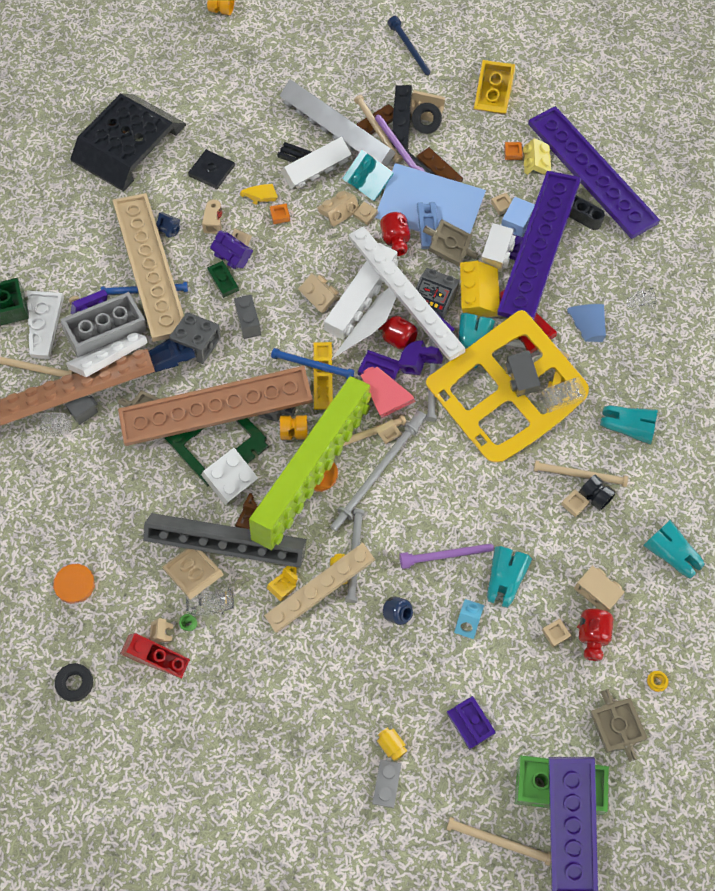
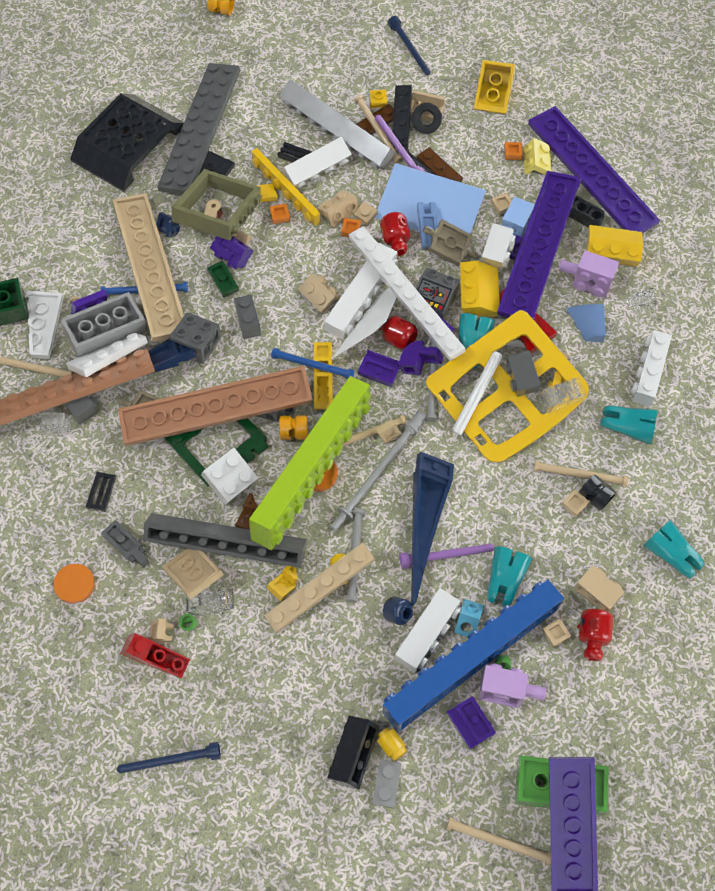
(67, 671): black tyre -> none
(97, 506): none -> black tile
(125, 543): none -> dark grey hinge
(183, 215): none -> olive window
(199, 128): none -> dark grey plate
(211, 751): none -> dark blue piece
(289, 192): none -> yellow plate
(349, 226): none -> orange plate
(353, 752): none -> black brick
(368, 175): bracket -> none
(377, 98): none -> yellow bracket
(386, 392): coral slope -> none
(427, 631): none -> white brick
(430, 489): none -> dark blue plate
(472, 655): none -> blue brick
(477, 393): none -> white axle
(504, 659): none -> bright green hinge
(507, 686): none -> lavender brick
(592, 273): none -> lavender brick
(616, 244): none -> yellow slope
(618, 725): dark tan plate -> none
(651, 369): none -> white brick
(662, 677): yellow plate -> none

